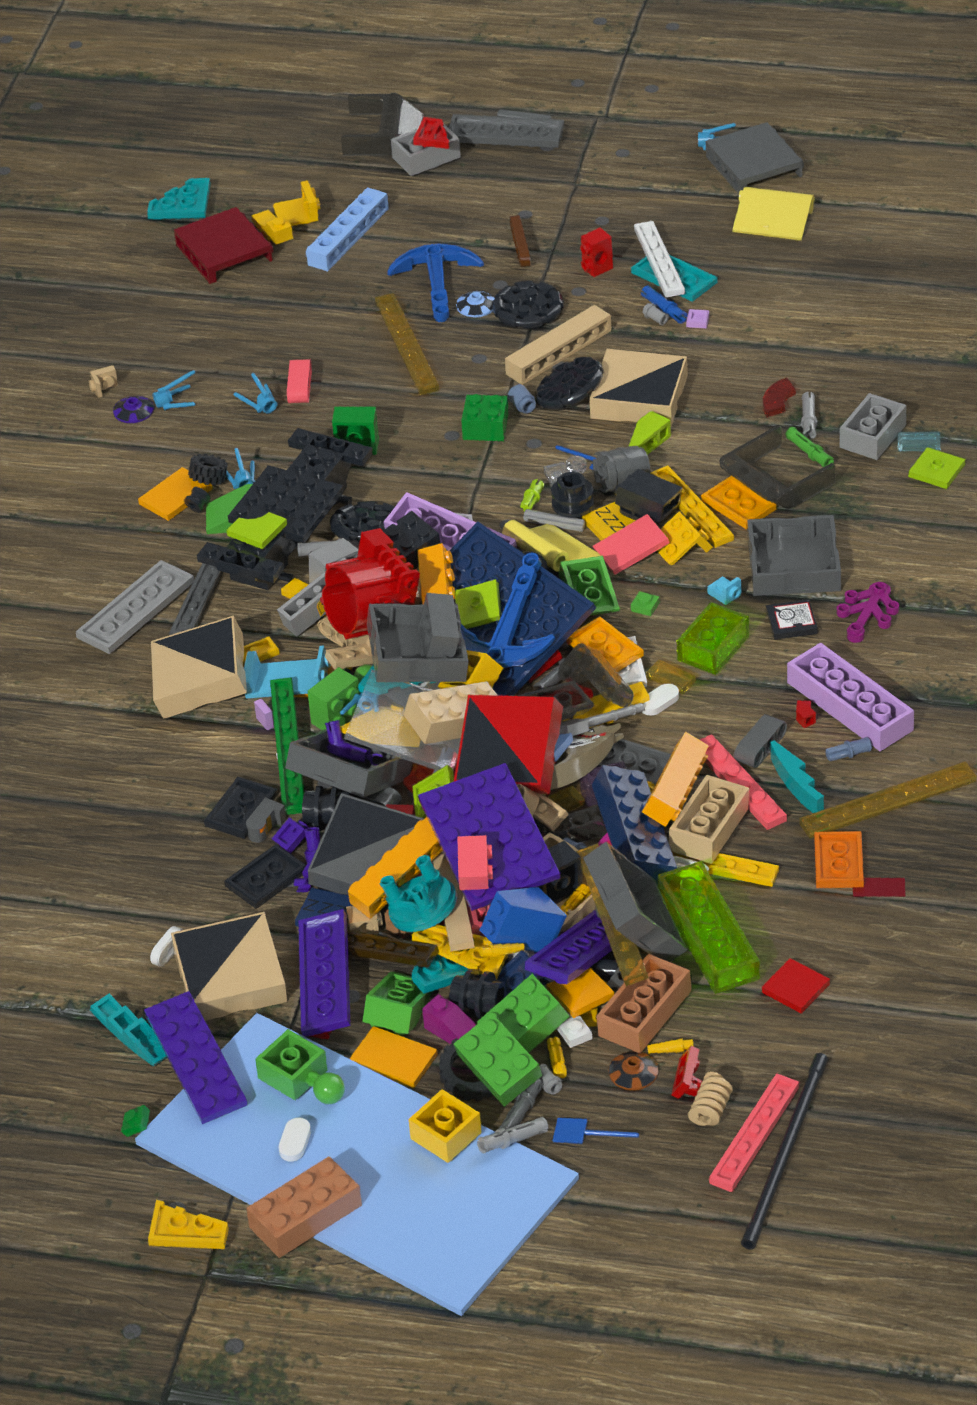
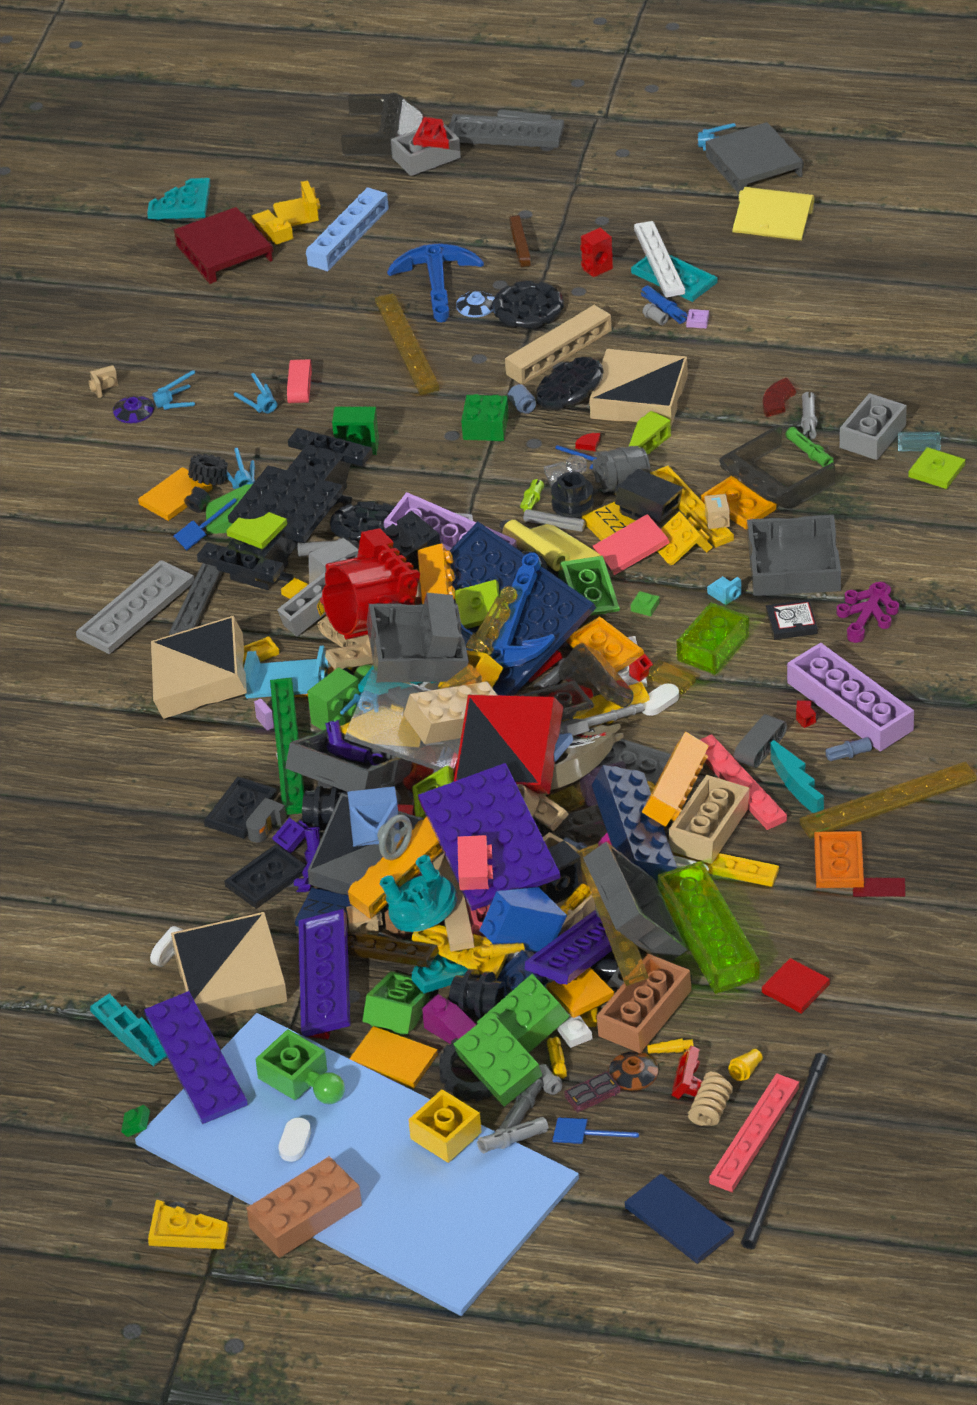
(193, 533): none -> blue piece
(376, 821): none -> medium blue piece
(466, 676): none -> clear yellow slope
(493, 622): none -> clear yellow plate
(588, 442): none -> red tile
(592, 1091): none -> tile
(640, 668): none -> red piece
(679, 1218): none -> dark blue tile
(717, 511): none -> tan brick
(744, 1065): none -> yellow cone

